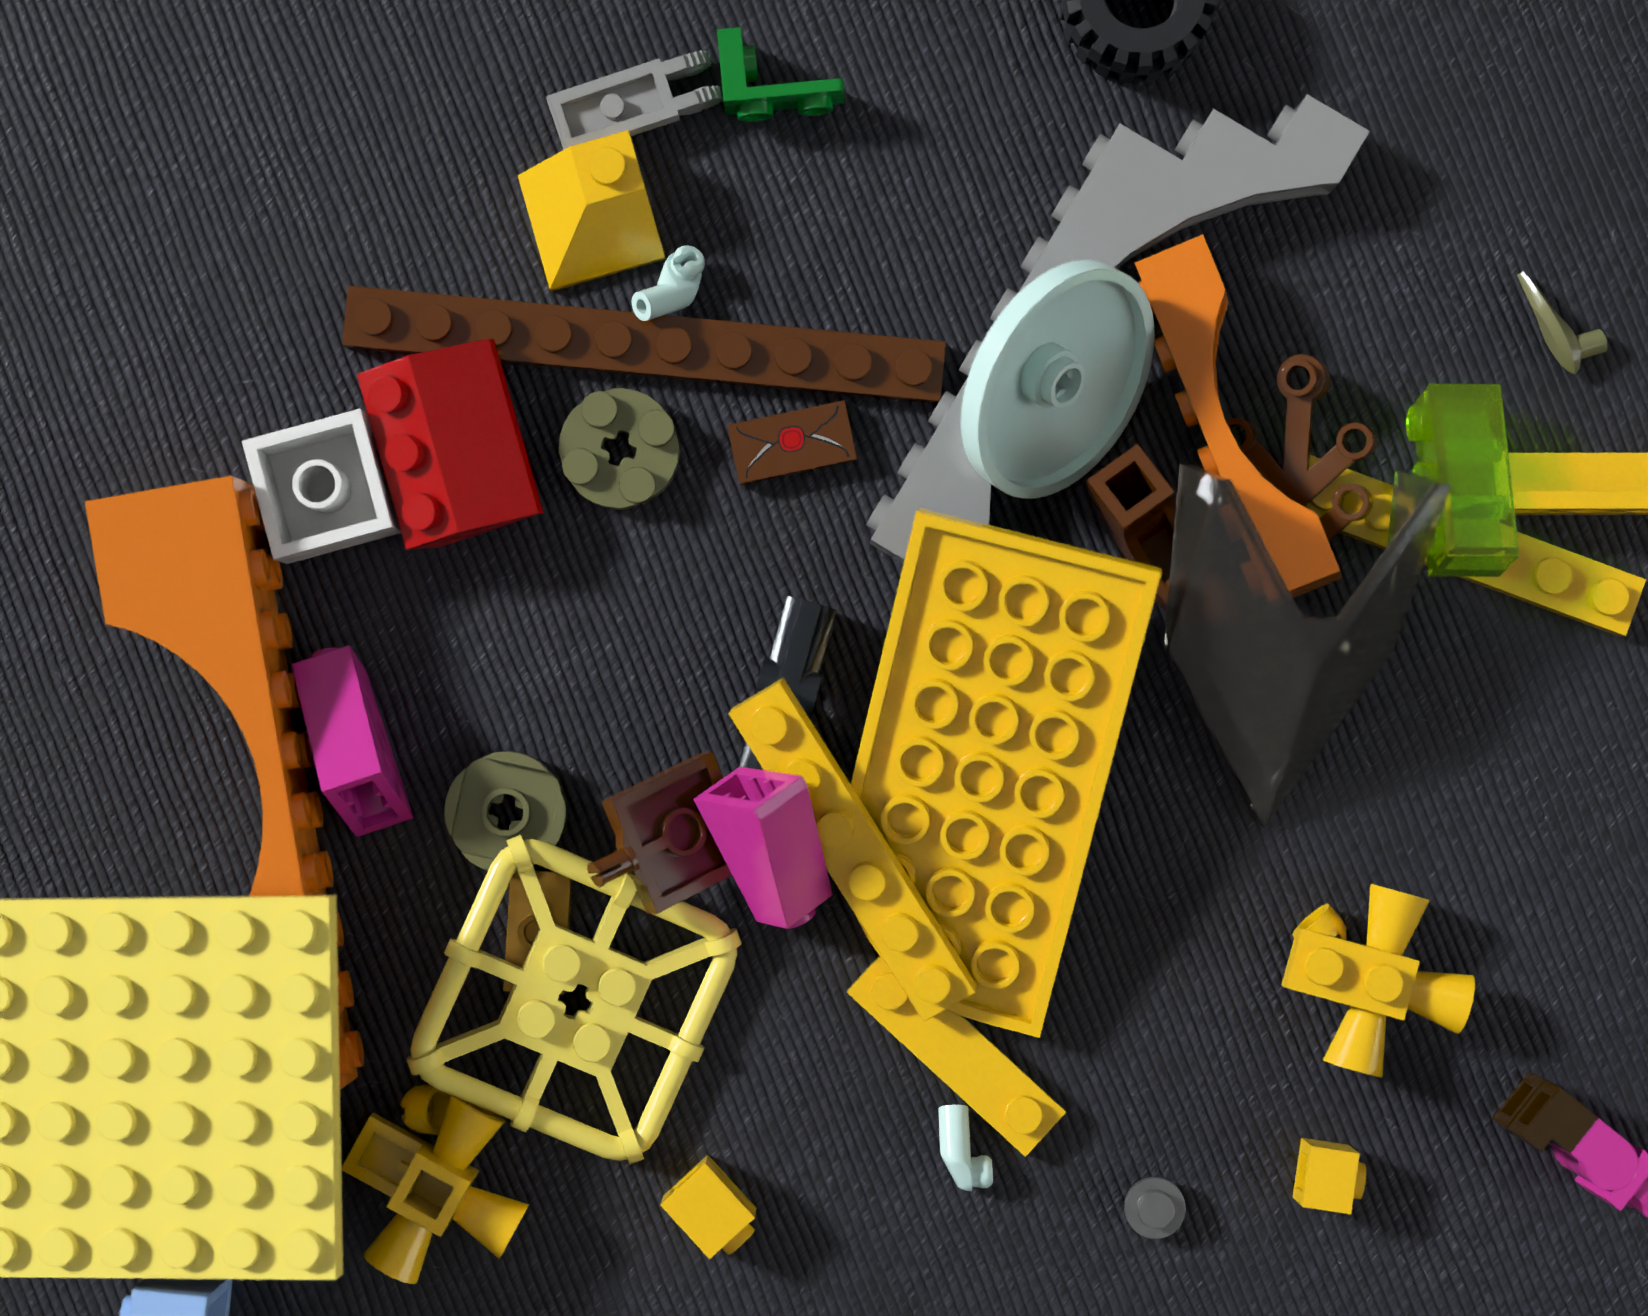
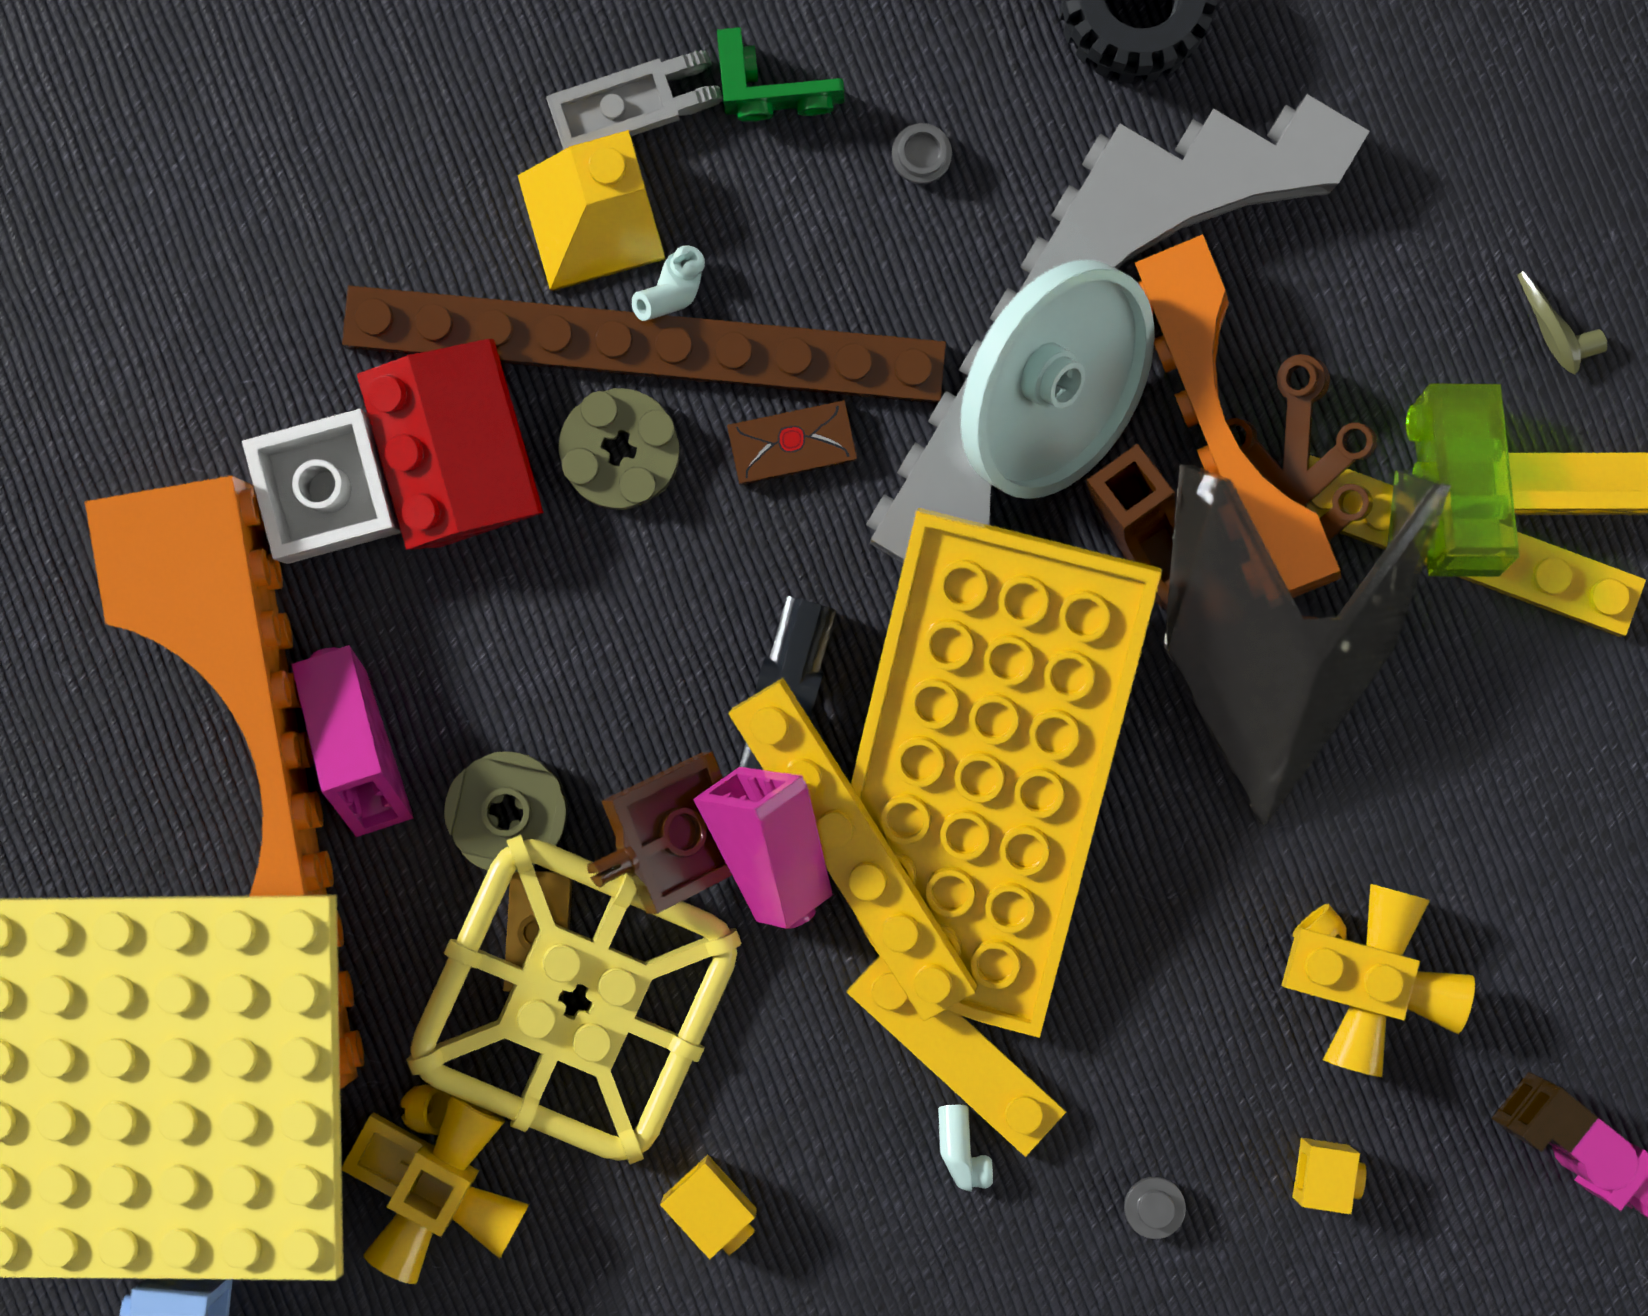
(921, 153): none -> flat silver plate

